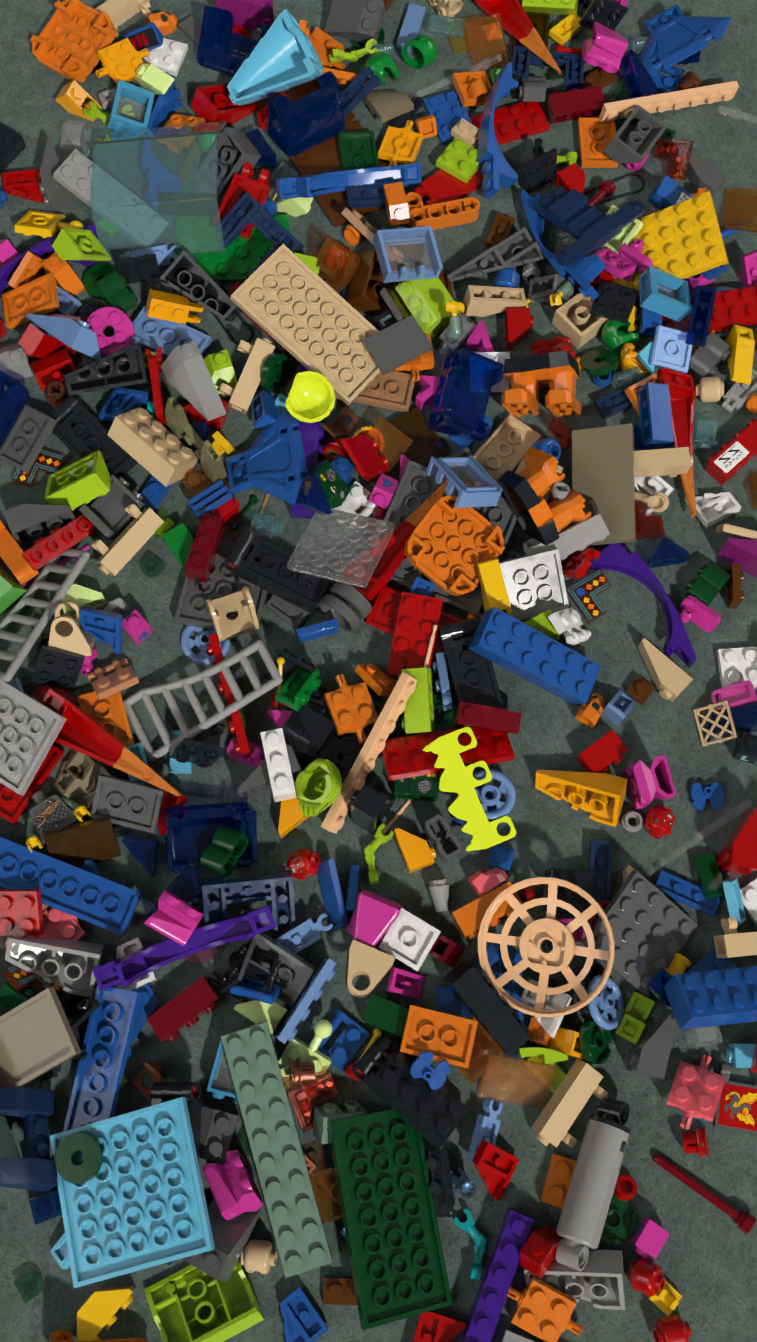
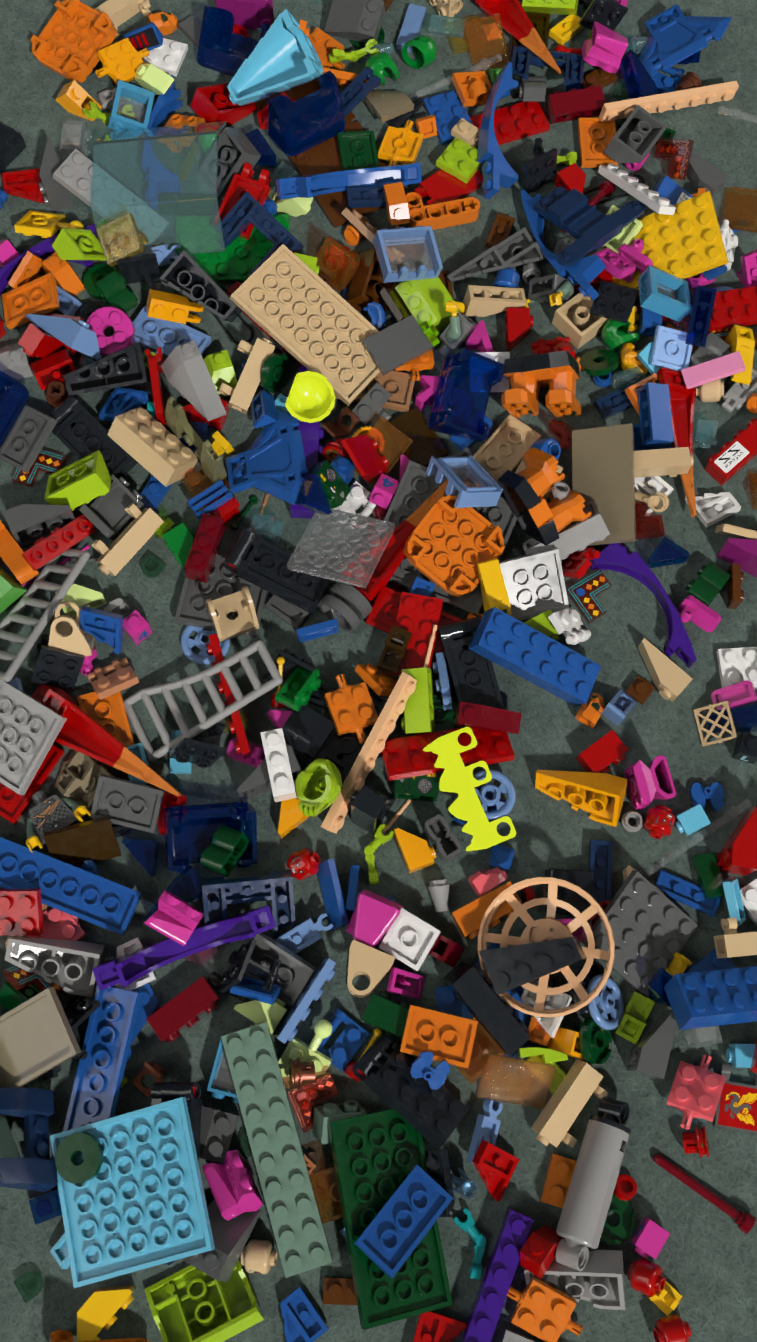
(121, 239): none -> clear yellow bracket
(372, 404): none -> dark grey plate
(376, 314): none -> blue piece
(394, 650): none -> dark brown slope
(403, 1221): none -> blue plate
(431, 333): none -> clear neon green plate
(523, 963): none -> black wedge
(637, 190): none -> white plate
(692, 820): none -> medium azure brick
(713, 370): none -> bright pink tile
(730, 242): none -> white plate

